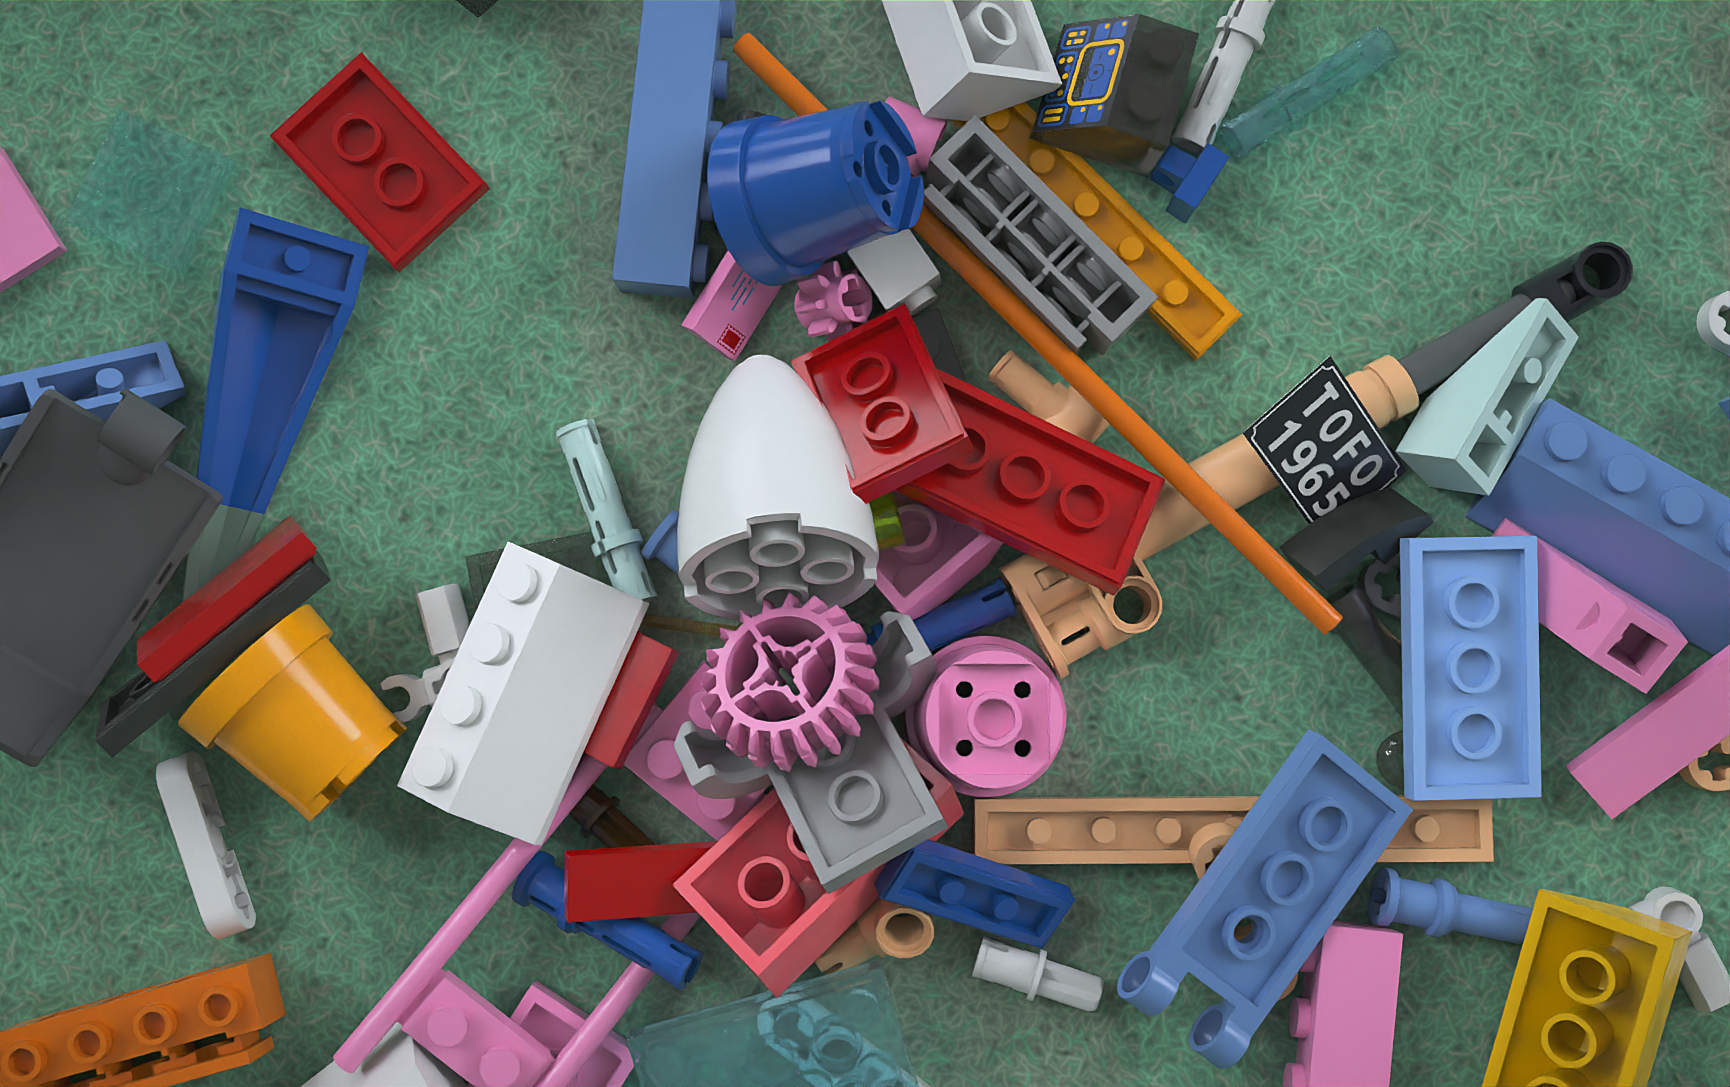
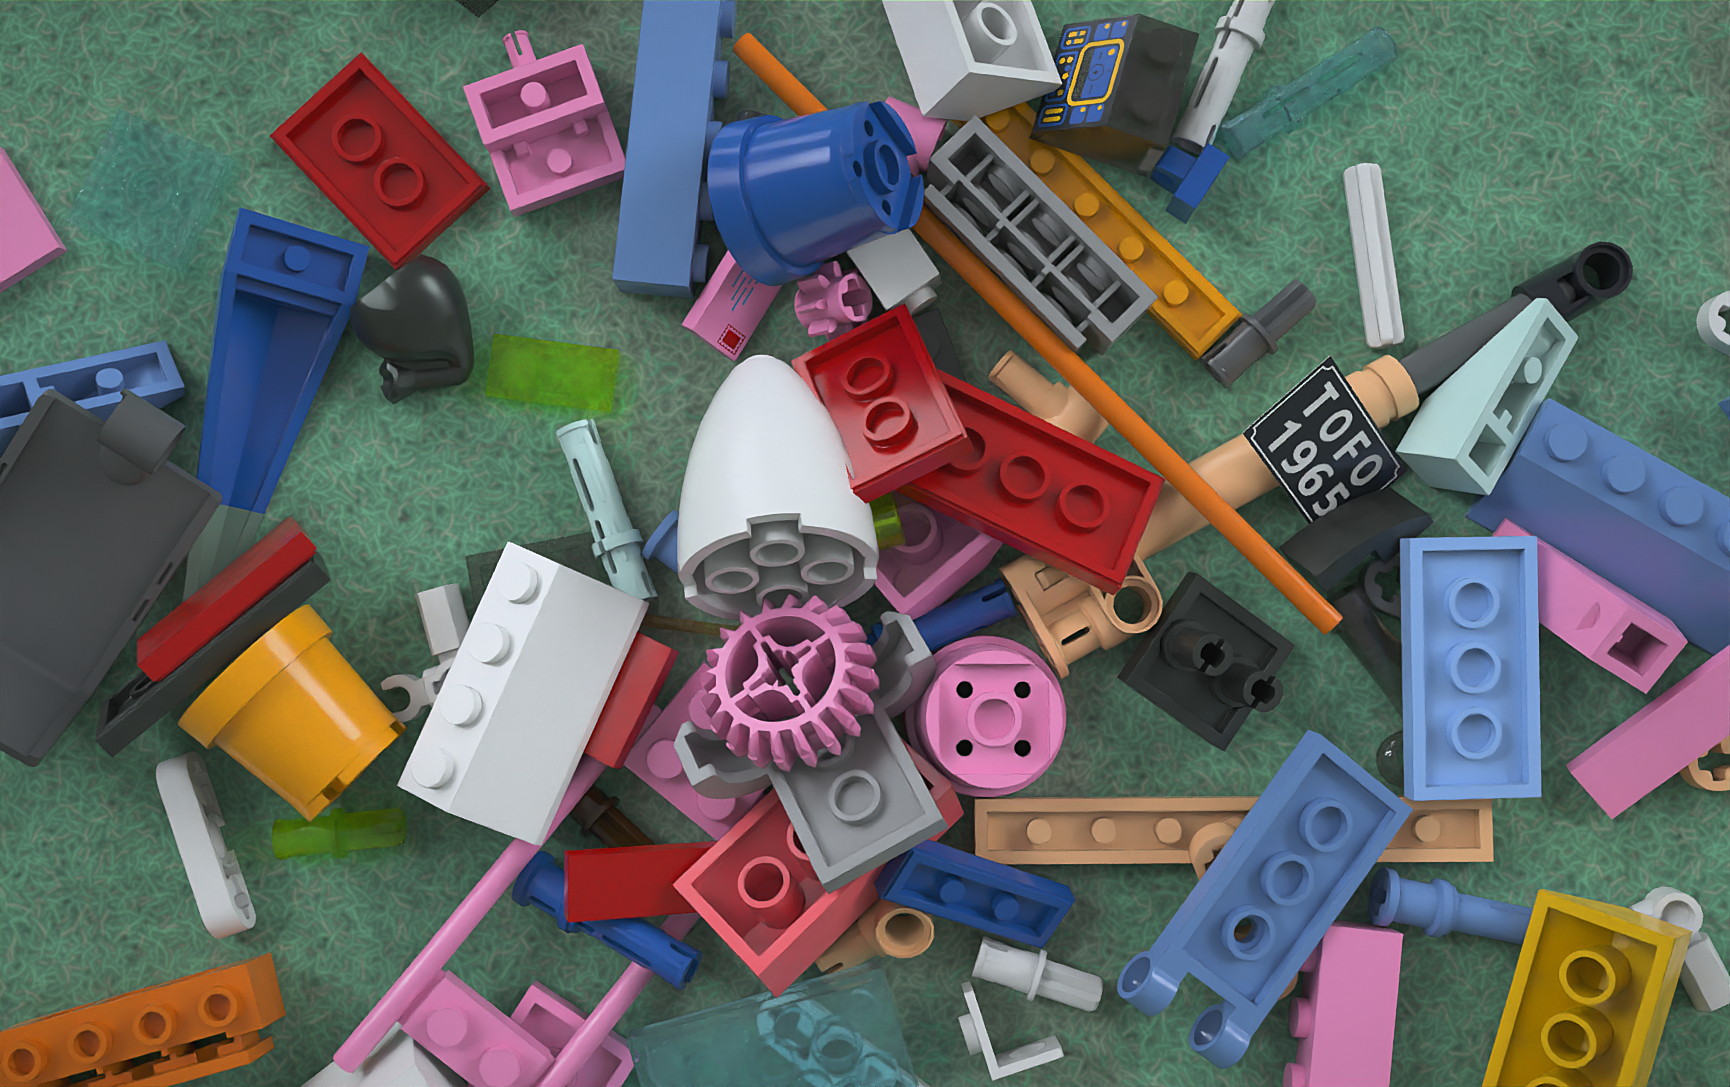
(339, 833): none -> clear neon green axle
(418, 327): none -> pearl dark grey piece
(546, 126): none -> bright pink plate
(553, 373): none -> clear neon green plate
(1009, 1061): none -> white bracket
(1208, 662): none -> pearl dark grey plate
(1258, 333): none -> dark grey axle
(1373, 256): none -> white axle

